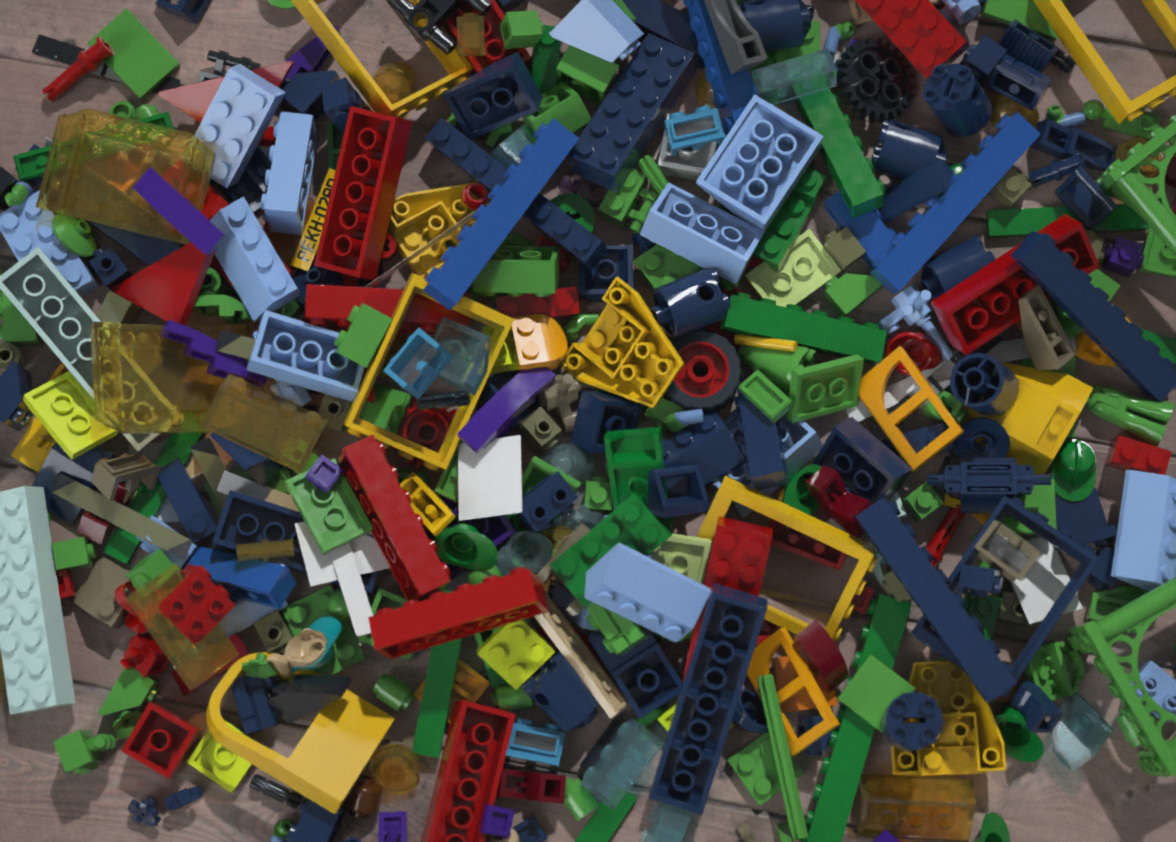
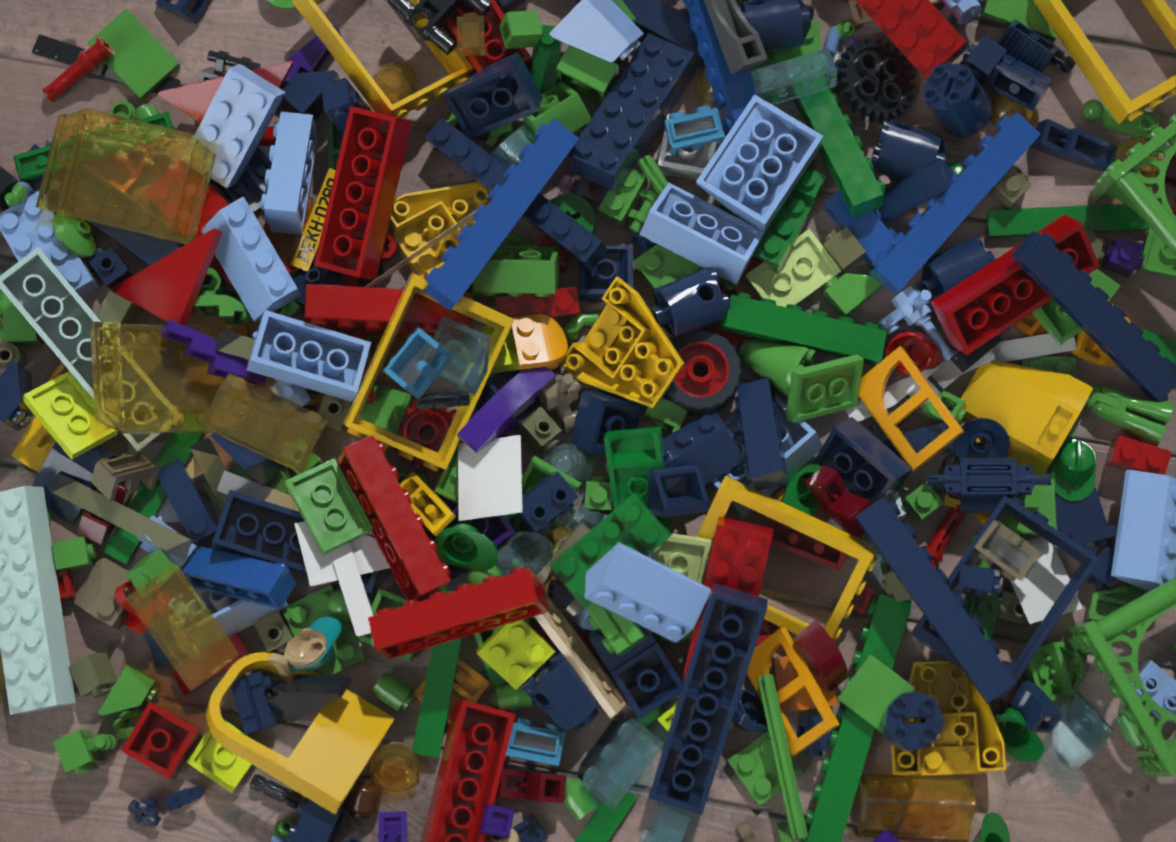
(93, 675): none -> olive brick
(145, 656): red brick -> none
(179, 211): dark purple slope -> none
(196, 604): red bracket -> none
(259, 667): bright green plant -> none
(265, 550): clear yellow pin -> none
(324, 474): dark purple tile -> none
(363, 334): bright green brick -> none
(478, 190): red plate -> none
(679, 420): medium blue arm -> none
(764, 342): yellow piece -> none
(766, 396): bright green tile -> none
(984, 384): dark blue cylinder -> none
(1042, 332): dark tan slope -> none
(1055, 114): arm -> none
(1056, 170): dark blue pin -> none
(1085, 199): dark blue tile -> none

